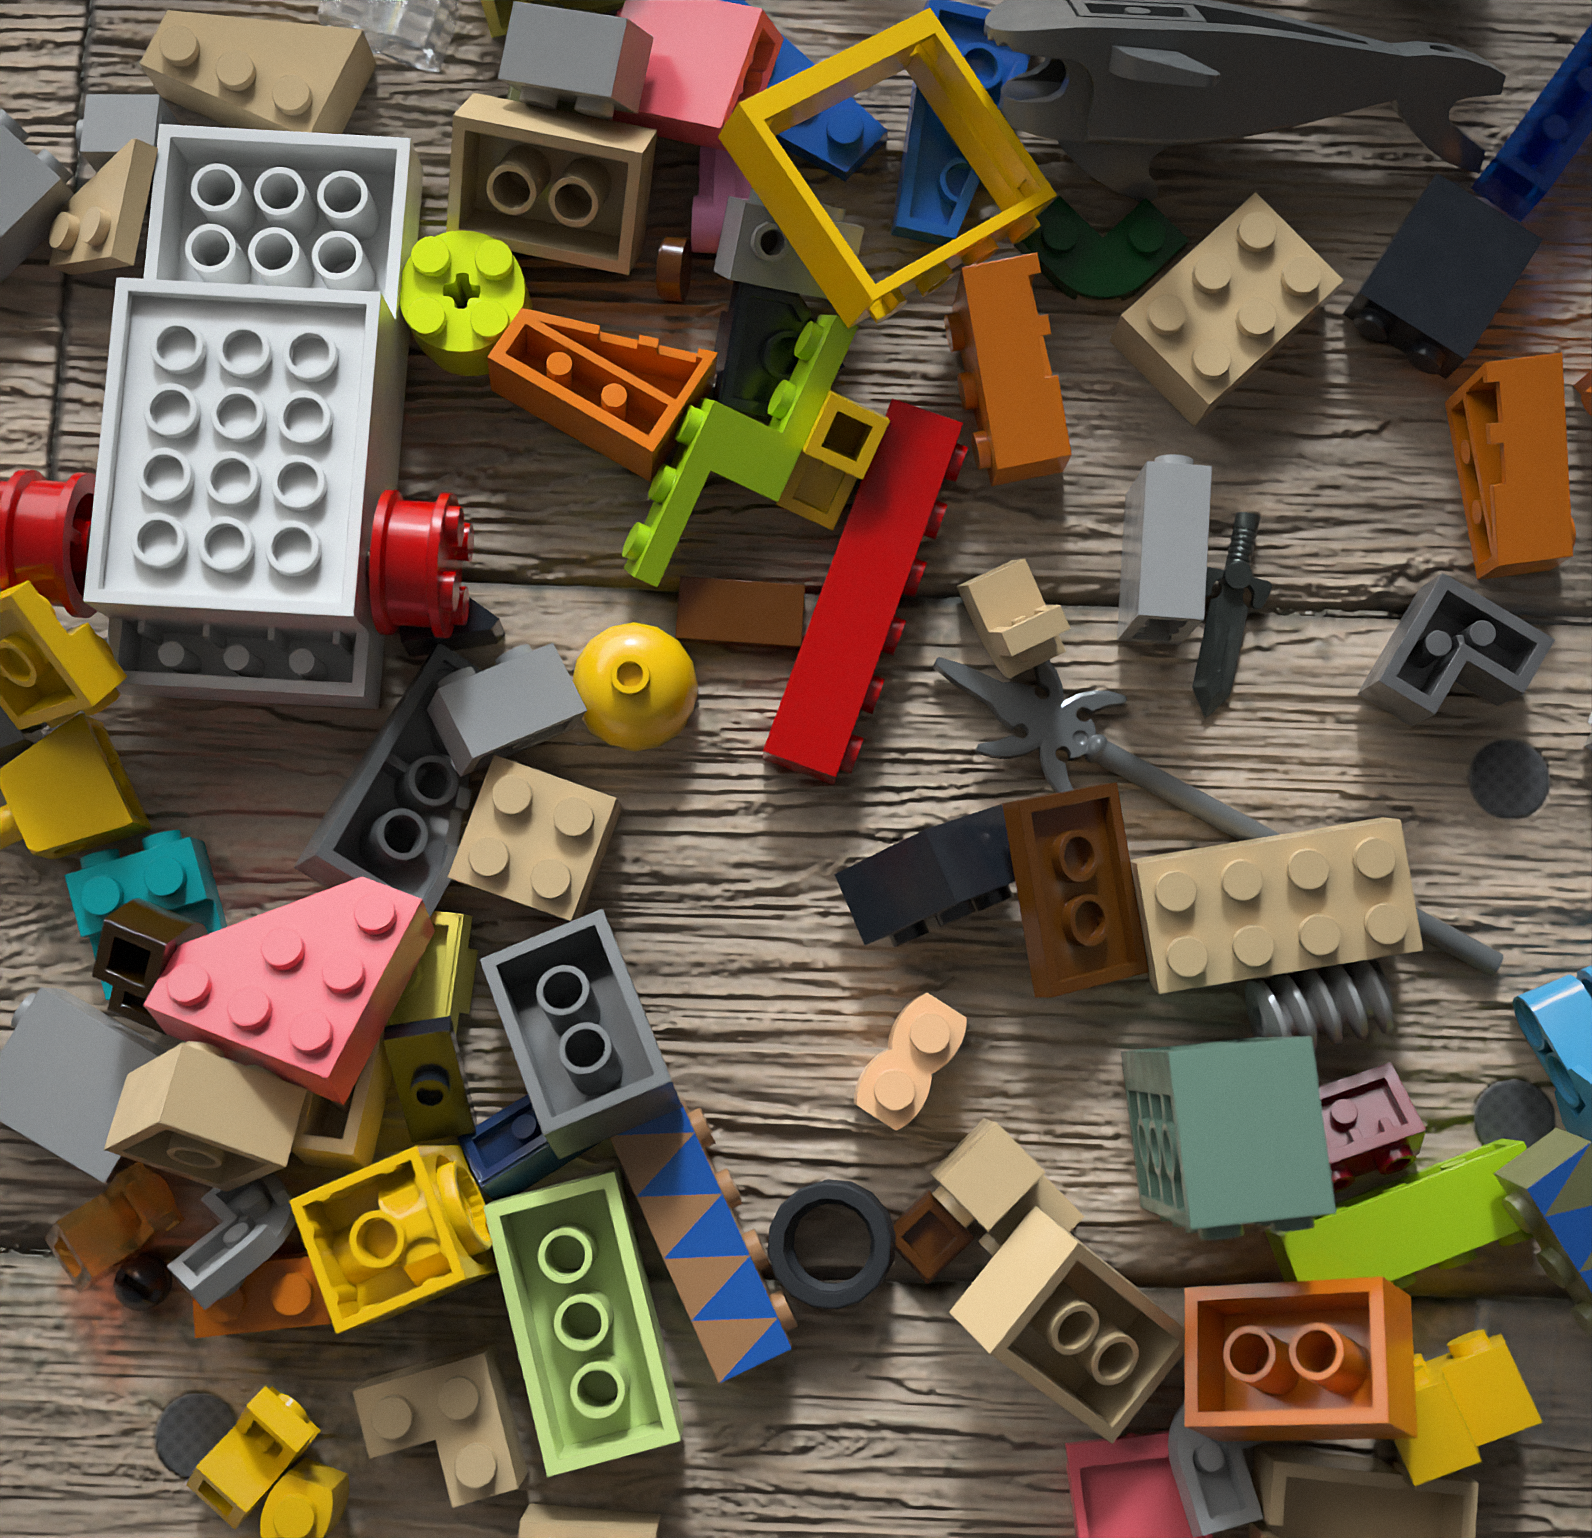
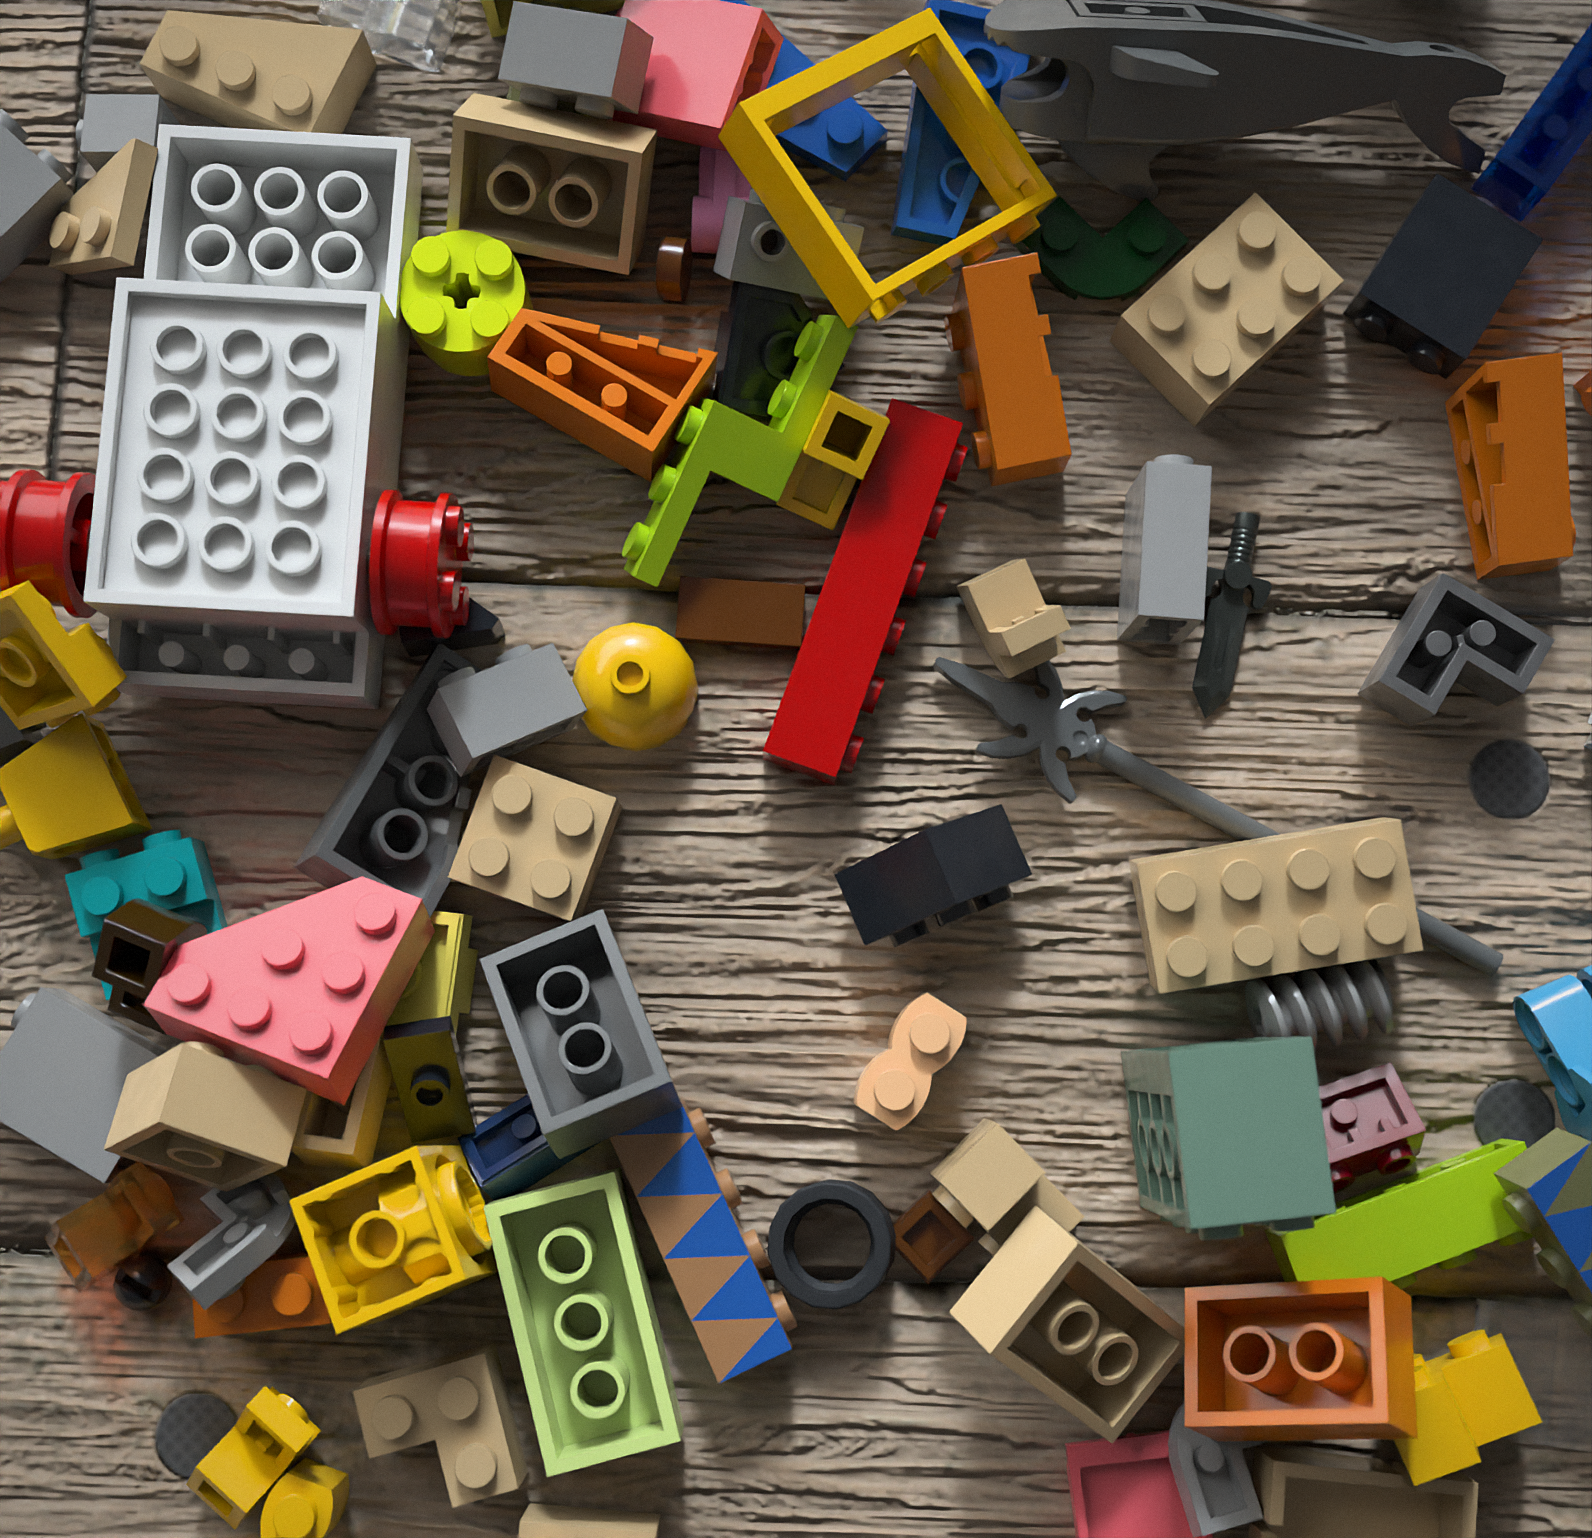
(1075, 889): reddish brown plate -> none

